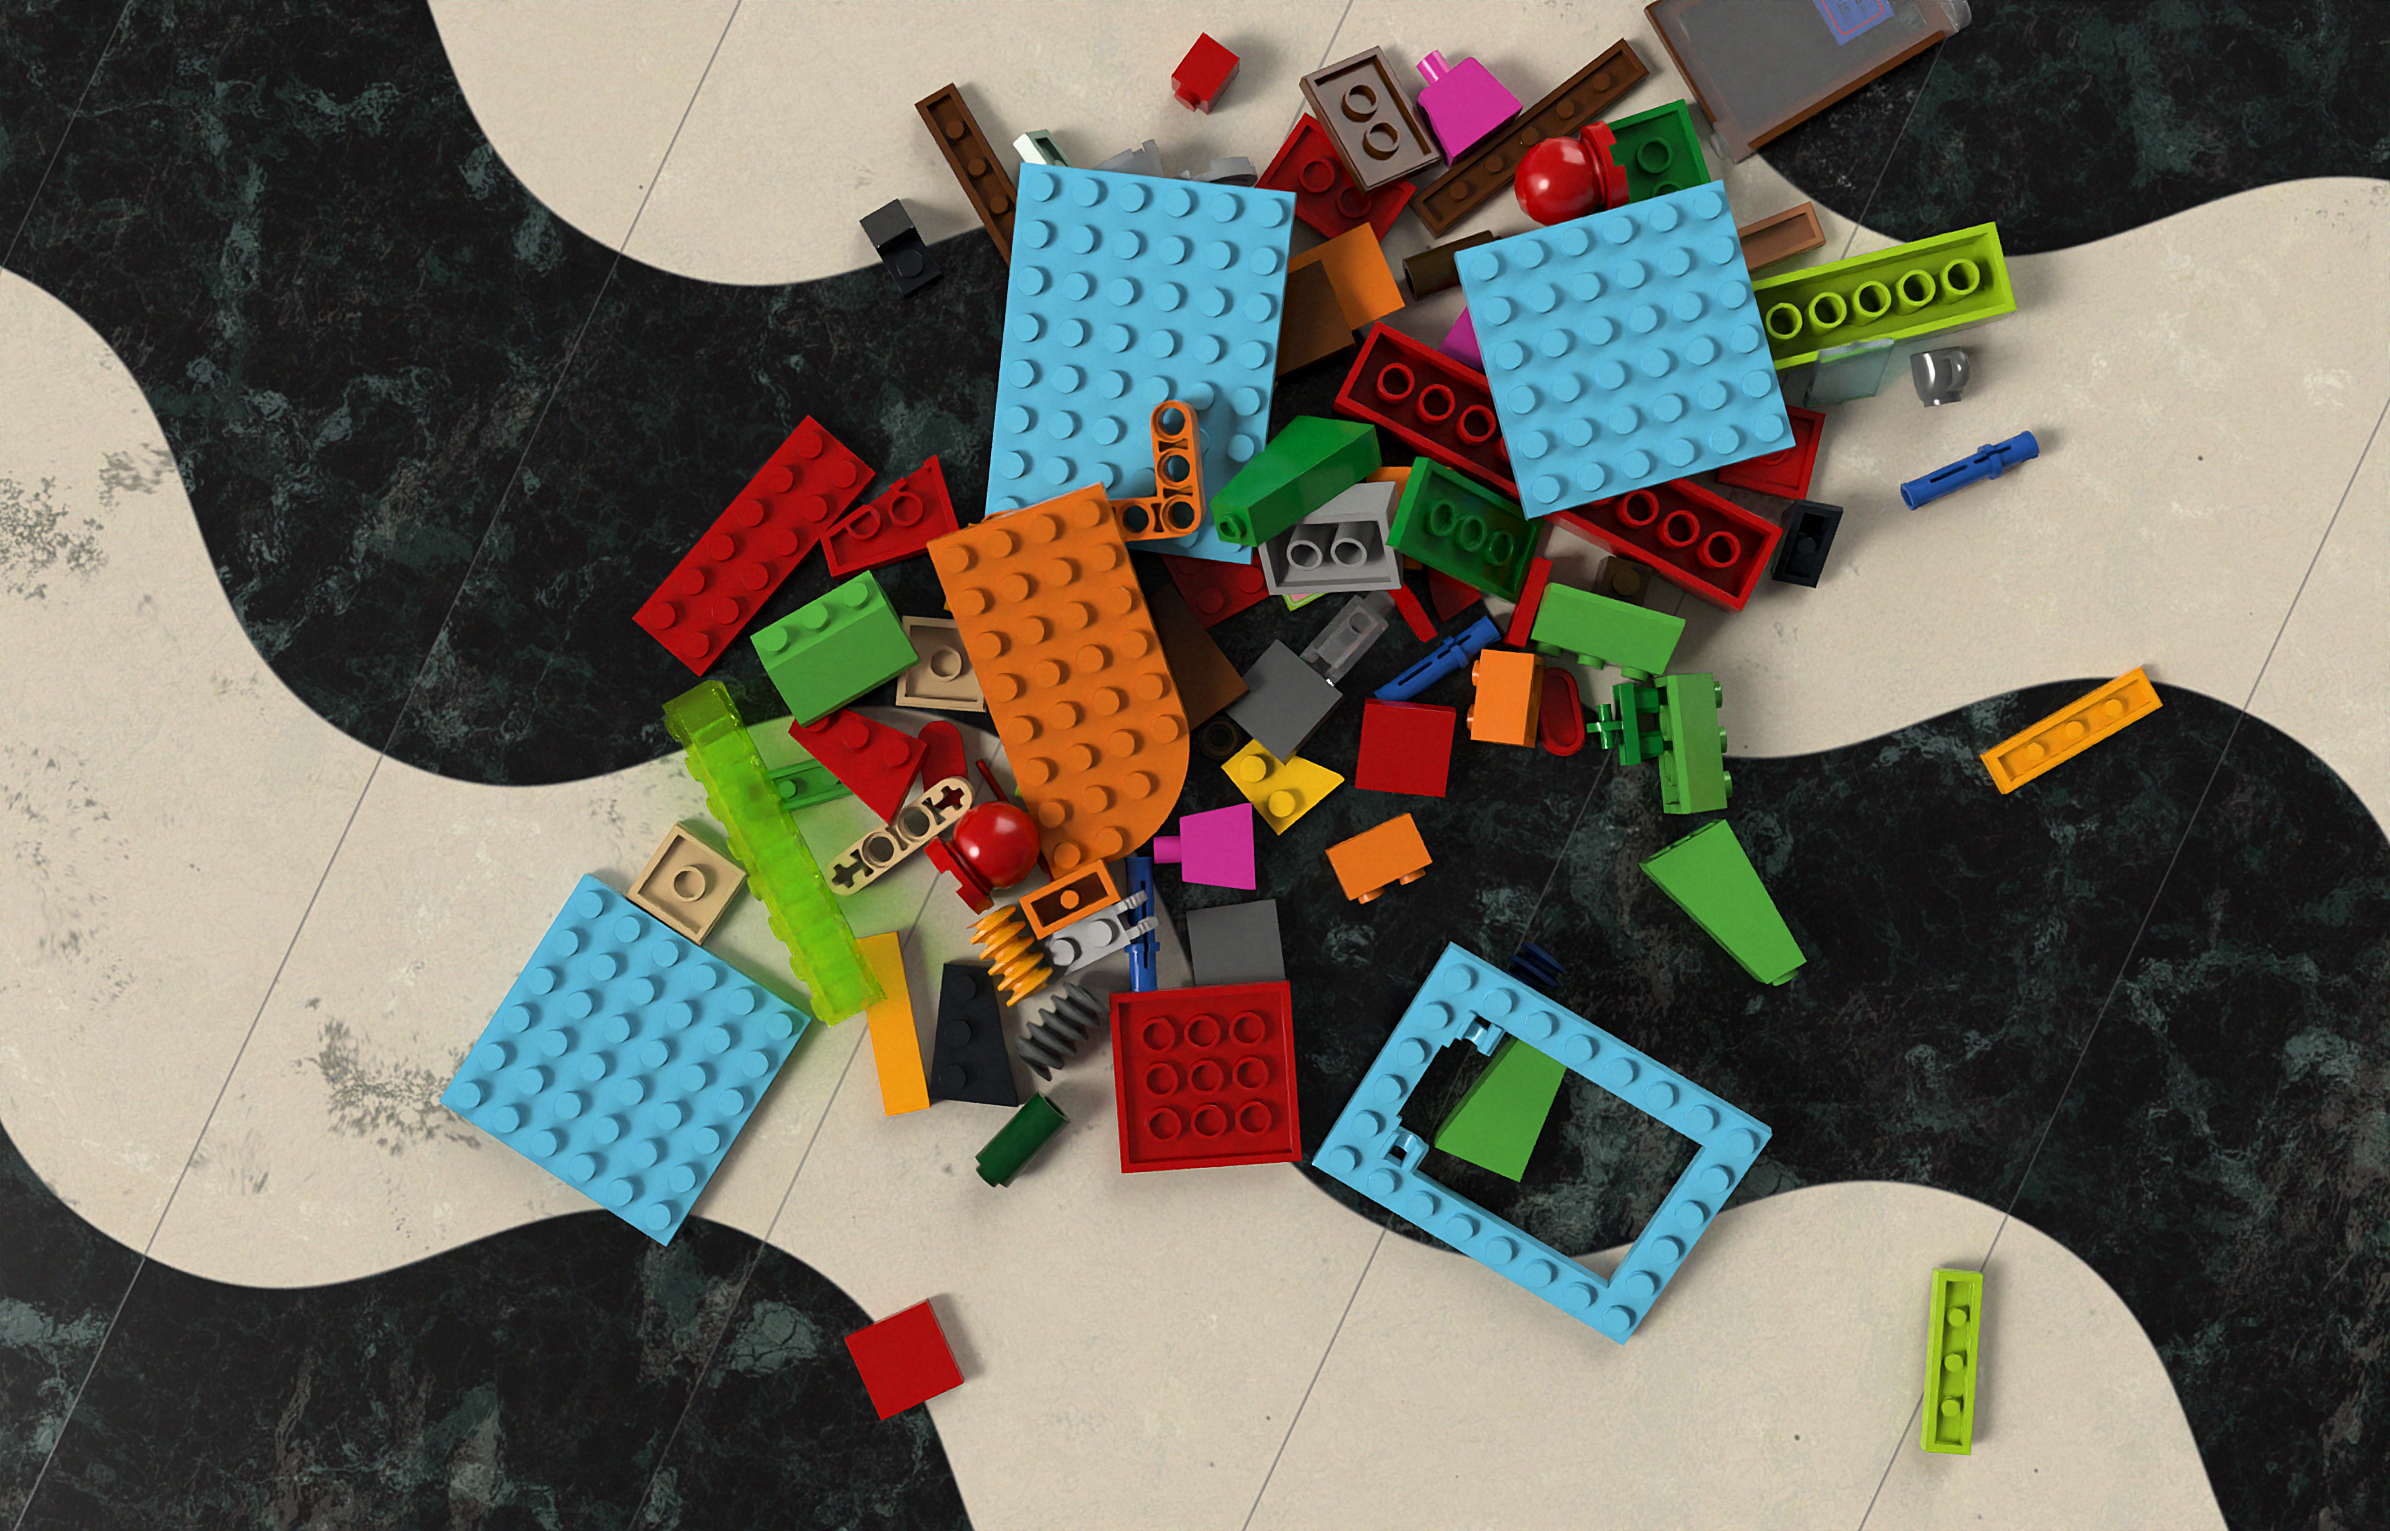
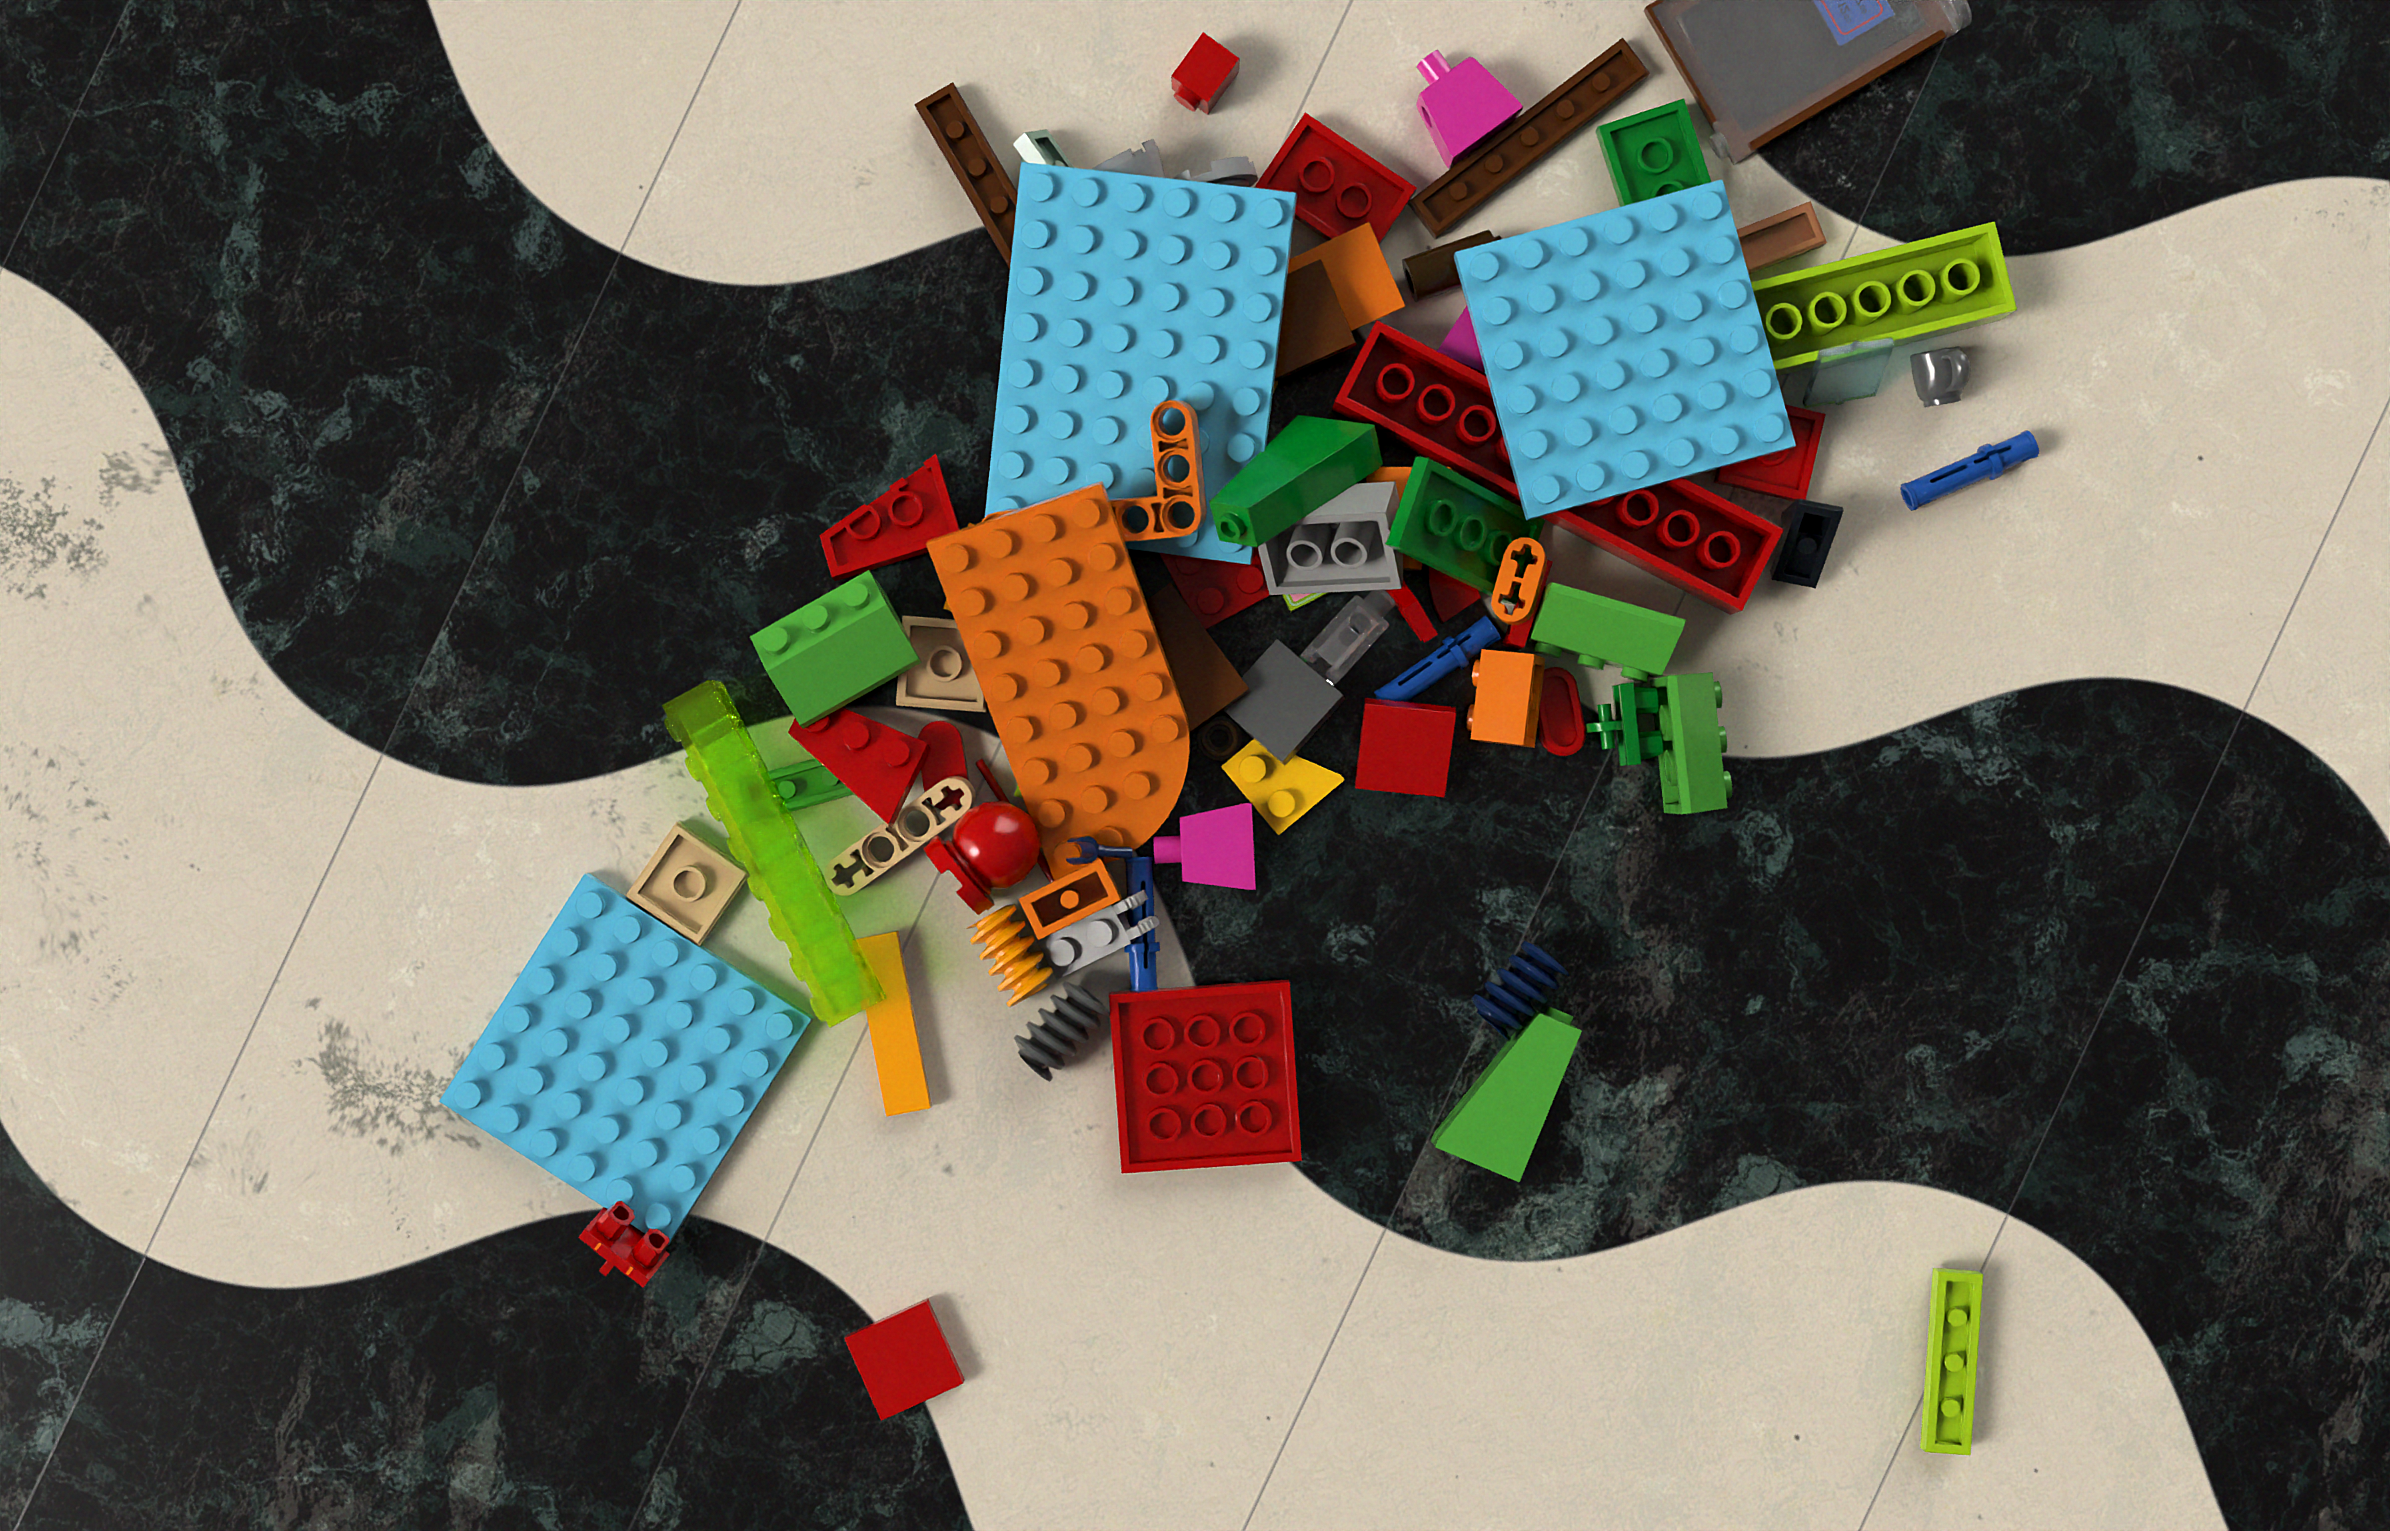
(624, 1245): none -> red hips
(755, 546): red plate -> none
(901, 248): black slope -> none
(970, 1041): black wing -> none
(1021, 1140): dark green brick -> none
(1092, 850): none -> dark blue hand
(1236, 943): dark grey tile -> none
(1370, 121): tile -> none
(1379, 857): orange brick -> none
(1446, 1009): medium azure plate -> none
(1529, 584): none -> orange beam
(1570, 177): red tile -> none
(1622, 580): dark brown brick -> none
(1724, 895): bright green slope -> none
(2071, 730): light orange tile -> none

